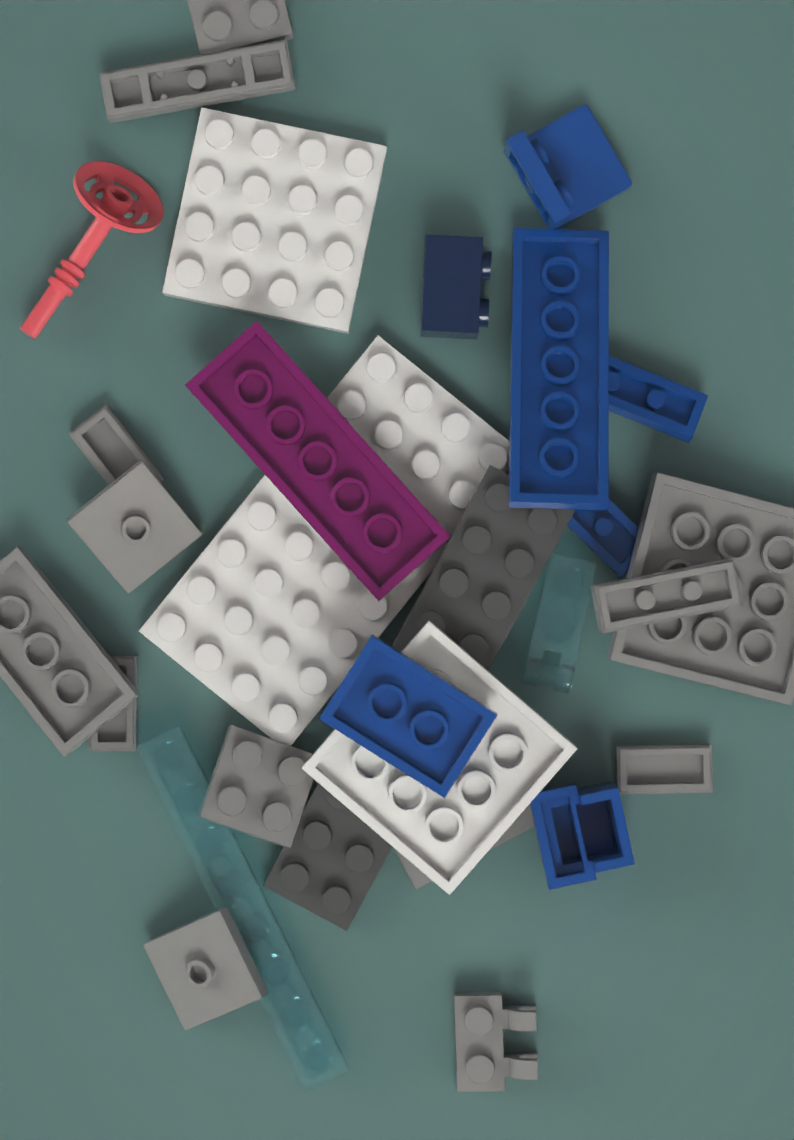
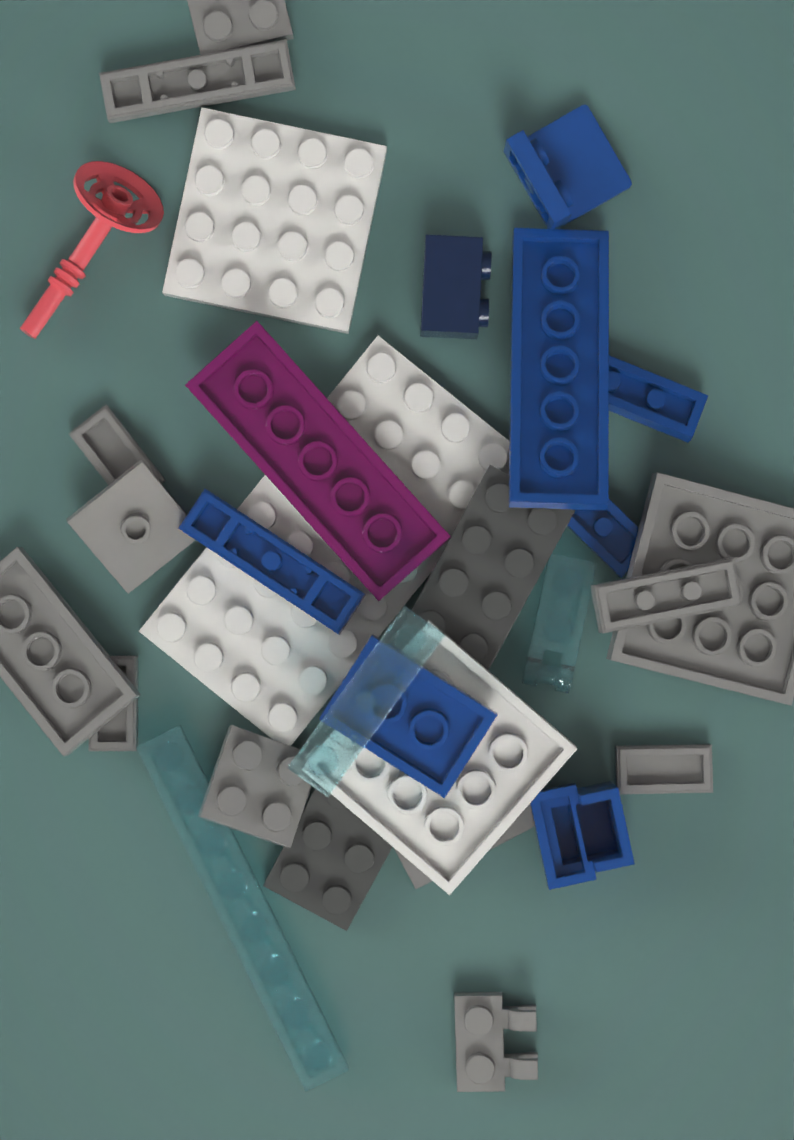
(206, 968): light grey plate -> none
(272, 561): none -> blue plate
(366, 701): none -> clear light blue plate

